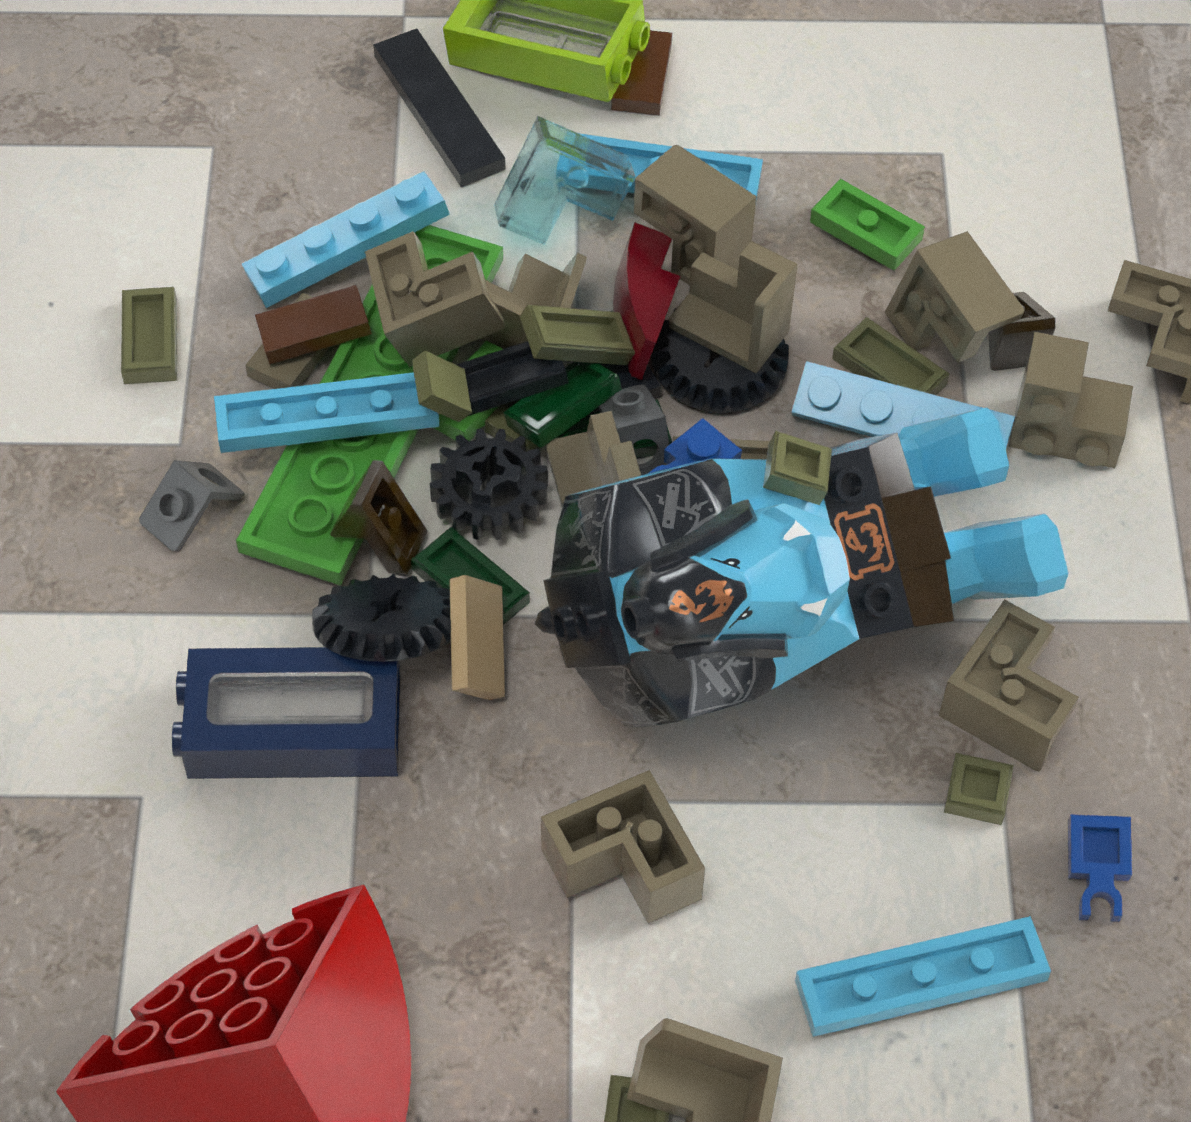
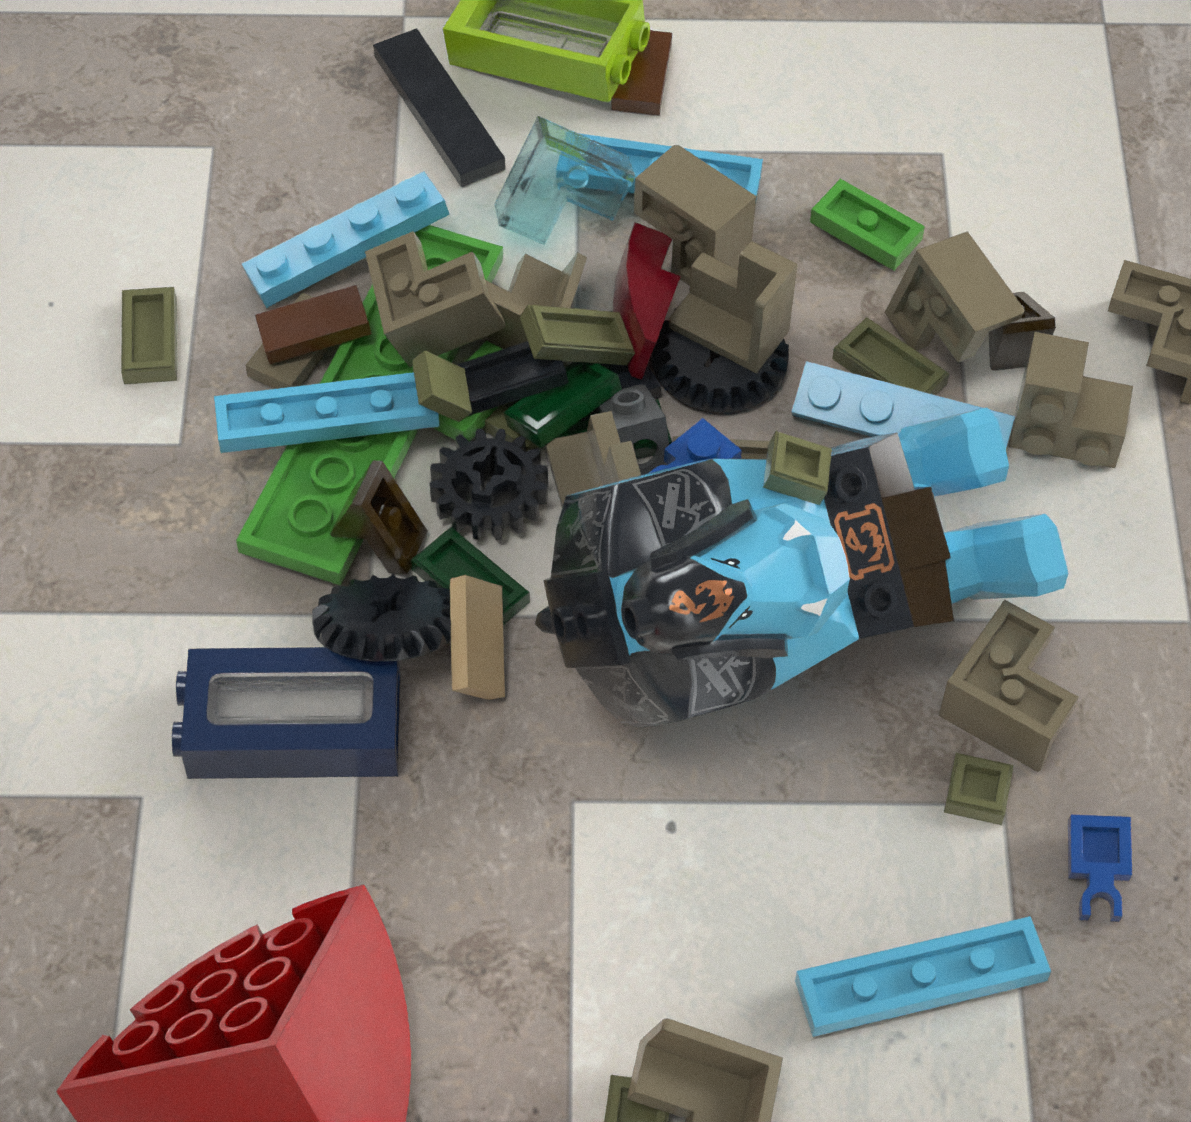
(183, 500): dark grey bracket -> none
(626, 834): dark tan brick -> none

